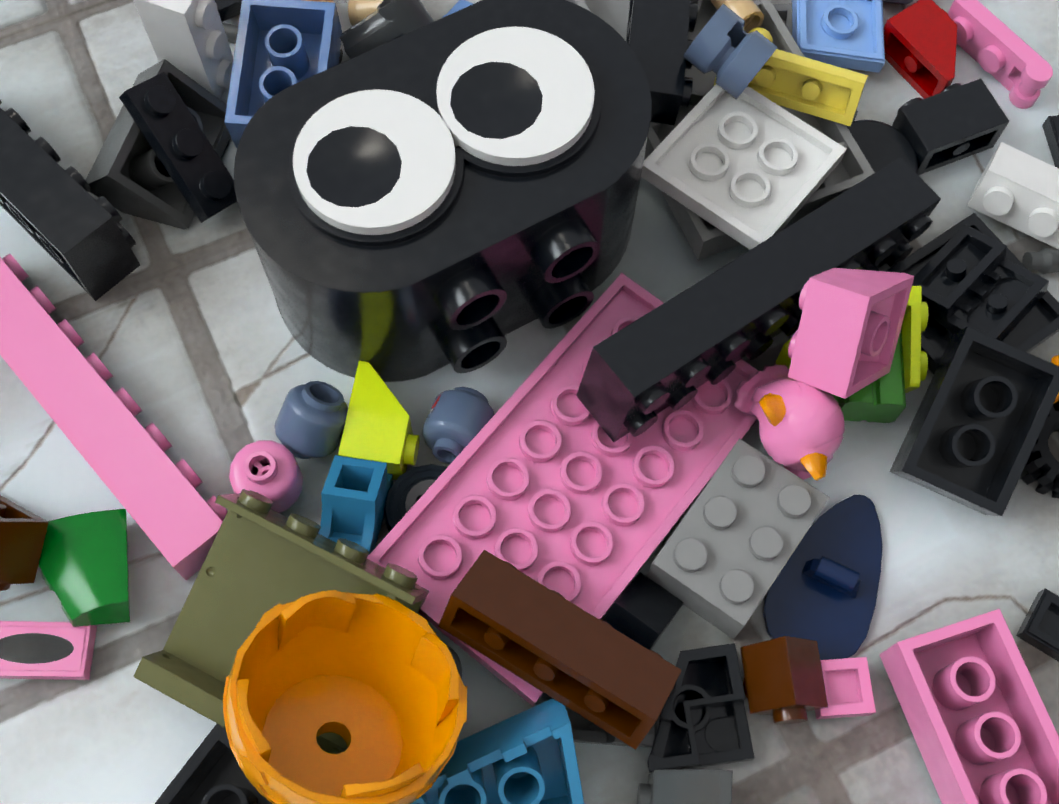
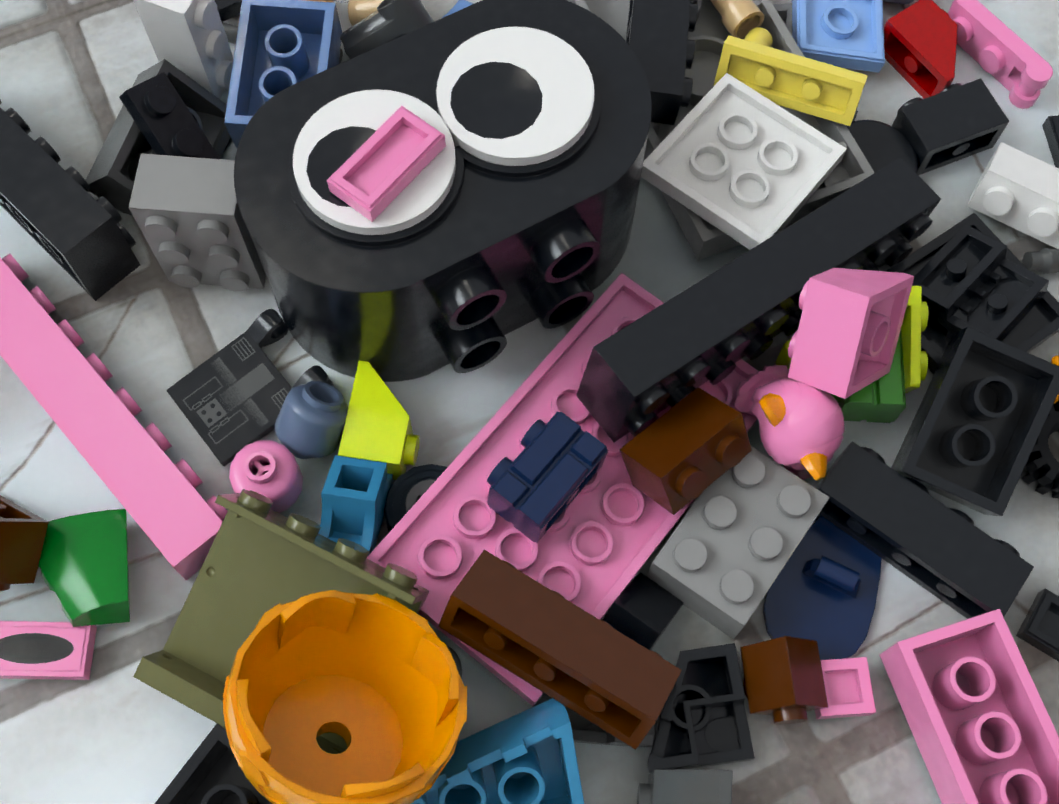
(195, 222): none -> light grey brick
(239, 390): none -> black flag
(386, 163): none -> bright pink tile
(455, 421): sand blue head -> none
(545, 475): none -> dark blue brick
(686, 450): none -> reddish brown brick
(729, 51): sand blue wheel -> none
(921, 535): none -> black brick

